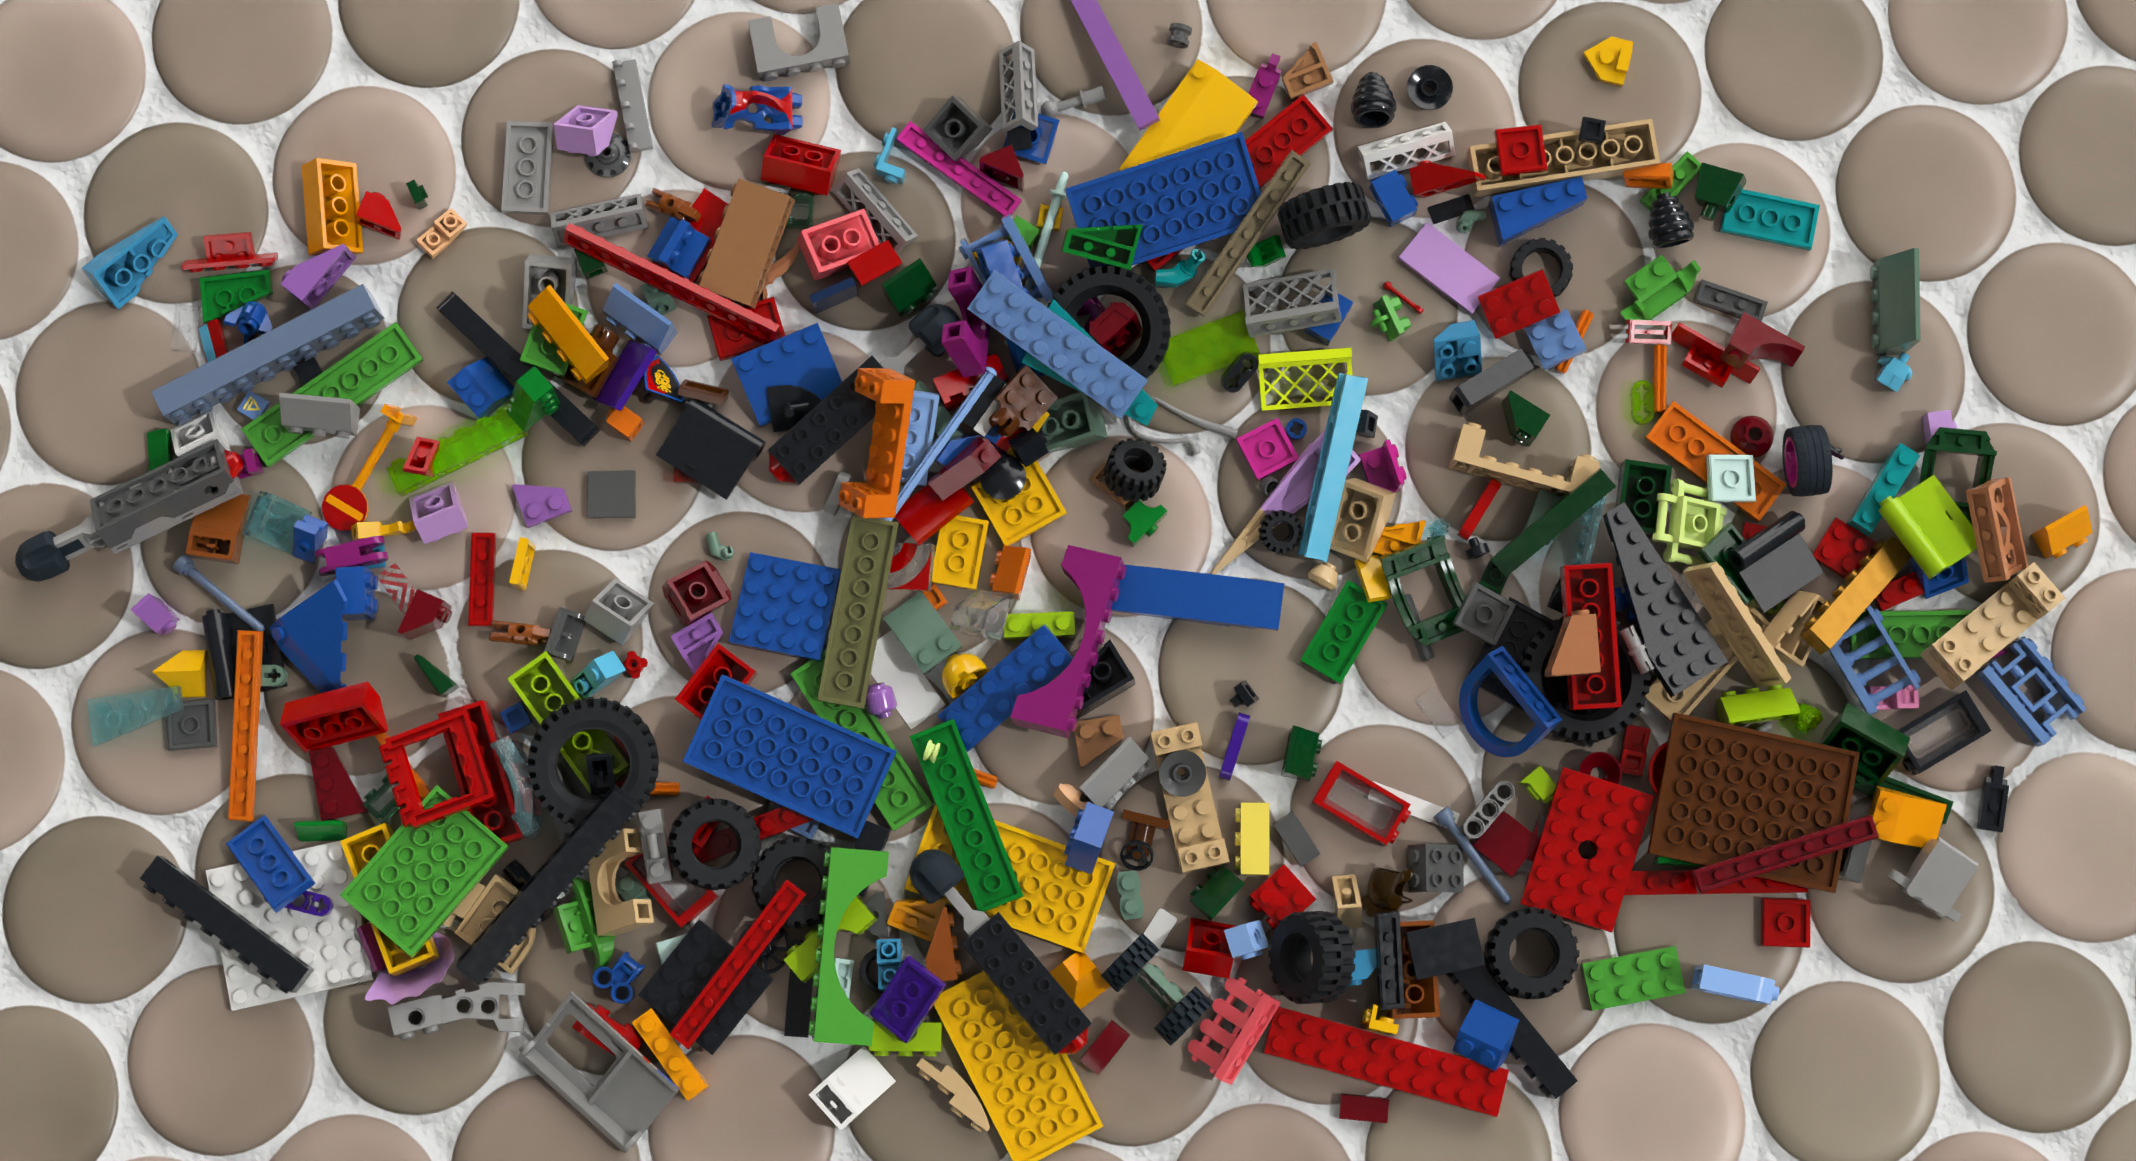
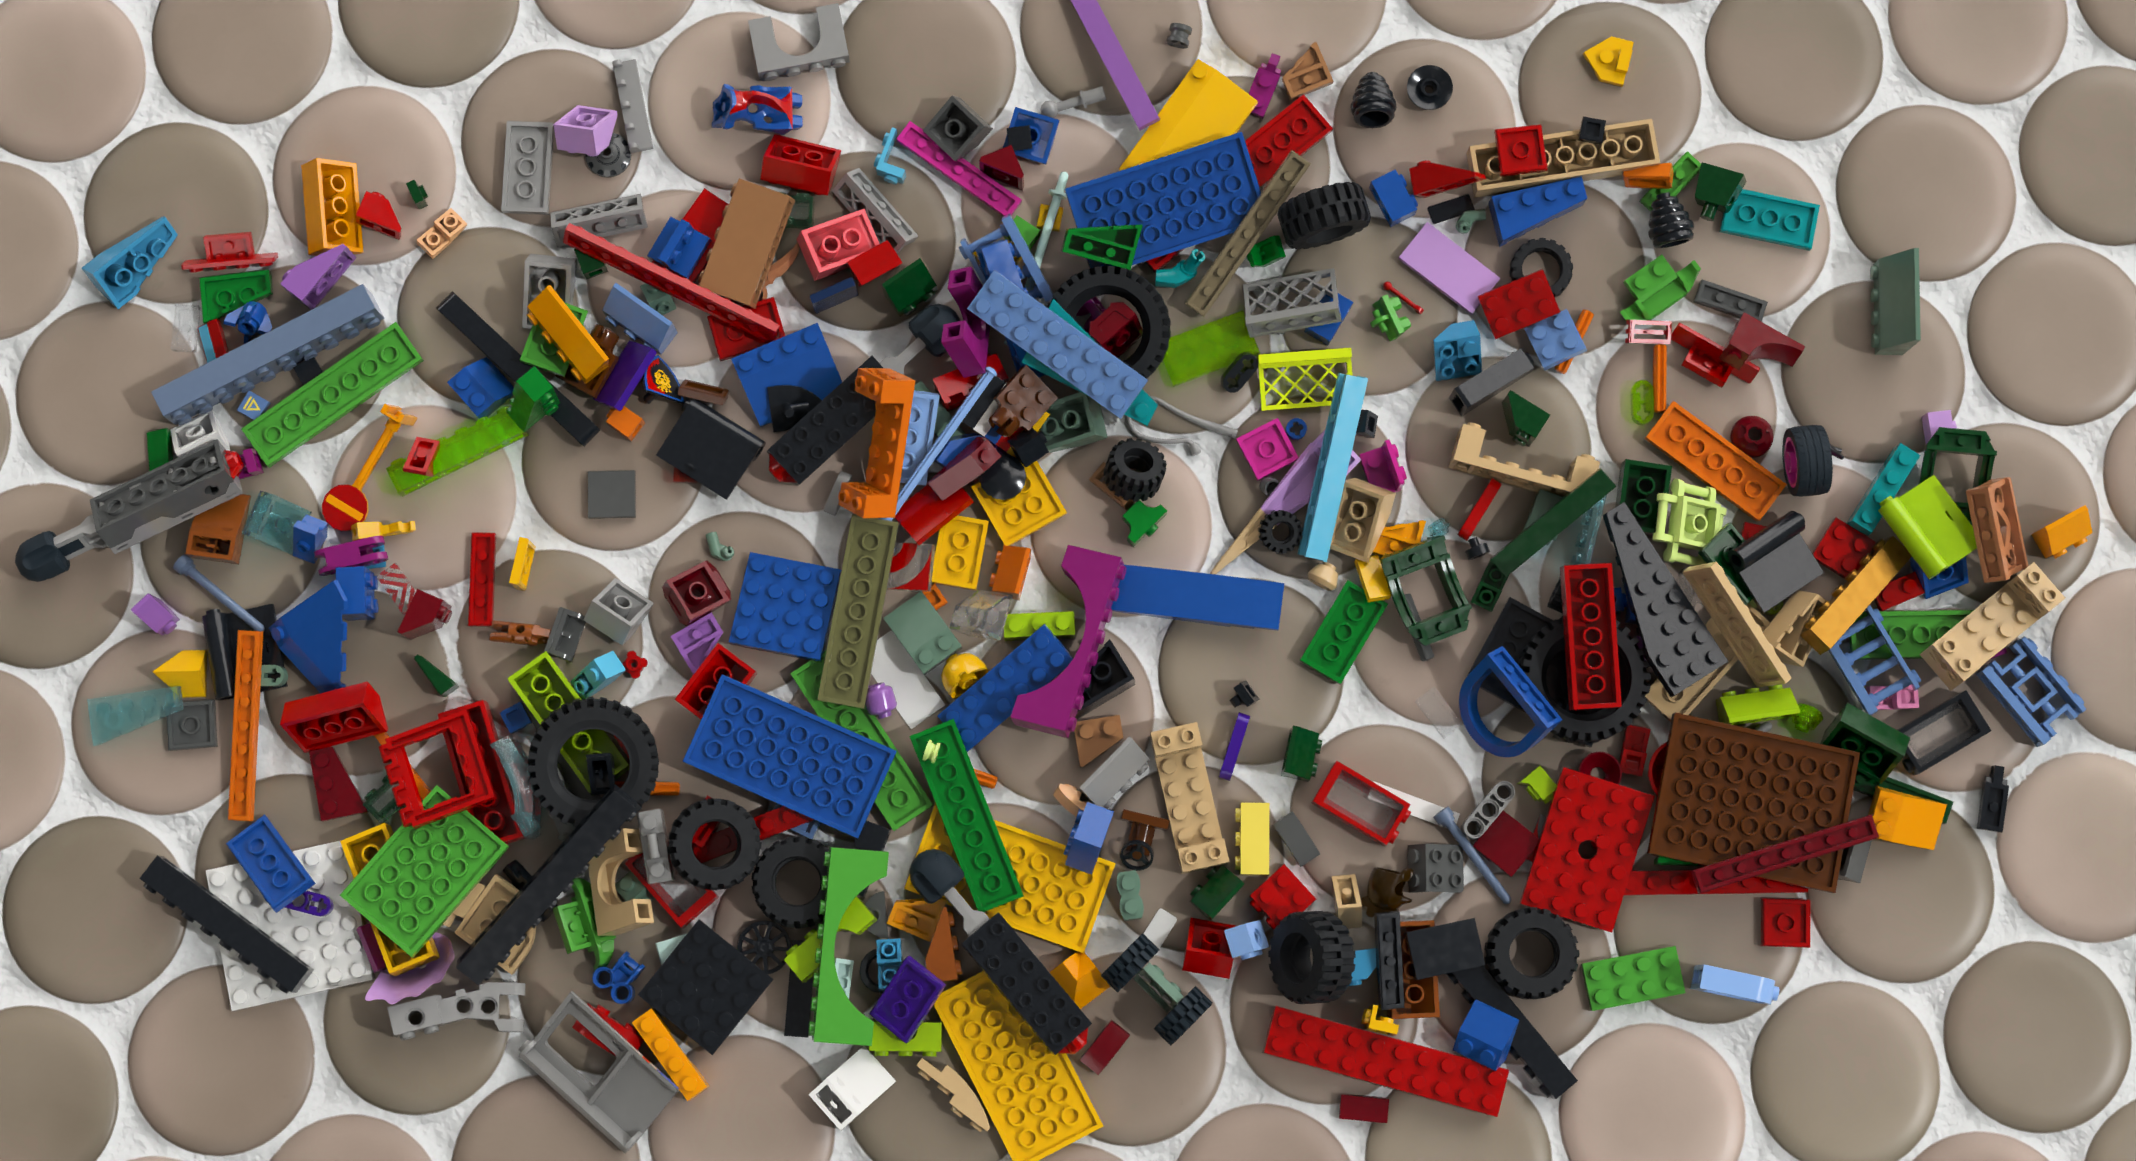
(319, 415): light grey slope -> none
(321, 830): green slope -> none
(438, 513): lavender slope -> none
(541, 503): medium lavender wing -> none
(673, 206): dark orange hinge -> none
(737, 964): red plate -> none
(1022, 83): light grey fence -> none
(1184, 784): dark grey dish -> none
(1245, 1035): coral fence -> none
(1405, 143): white fence -> none
(1484, 614): dark grey plate -> none
(1575, 647): nougat slope -> none
(1636, 649): light grey pin -> none
(1730, 478): light aqua tile -> none
(1894, 371): medium azure piece -> none
(1937, 877): light grey piece -> none

